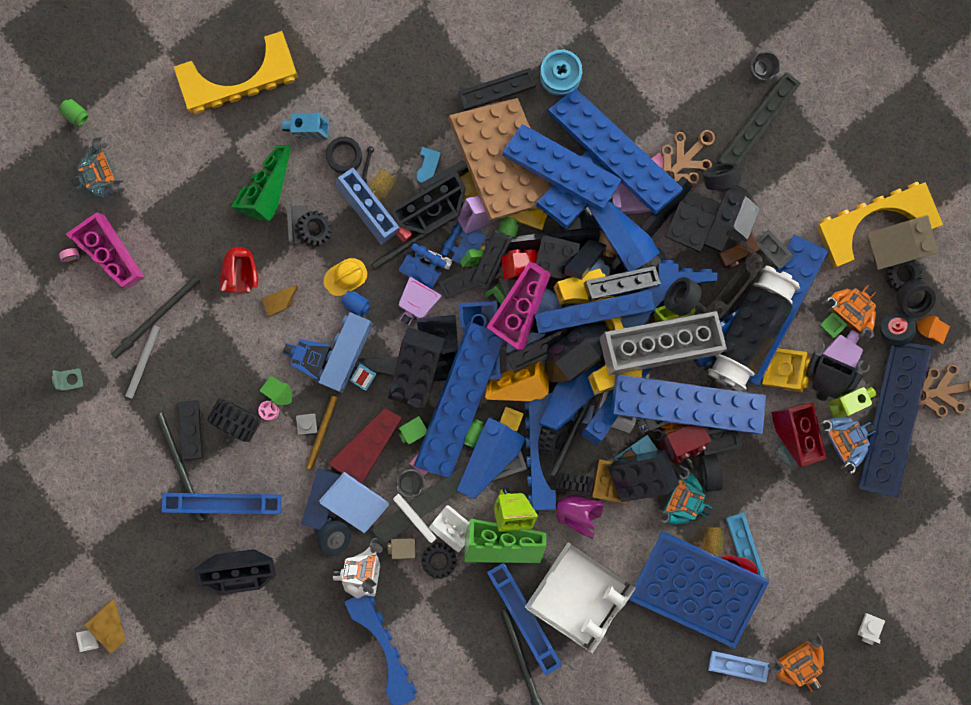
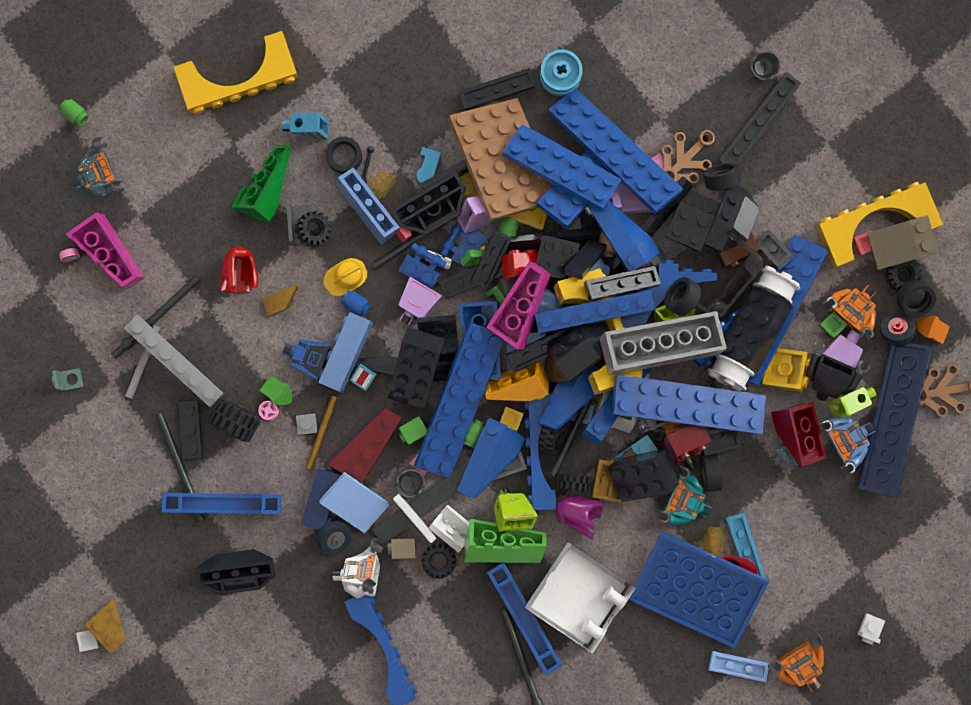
(173, 361): none -> light grey arch
(862, 243): none -> coral plate

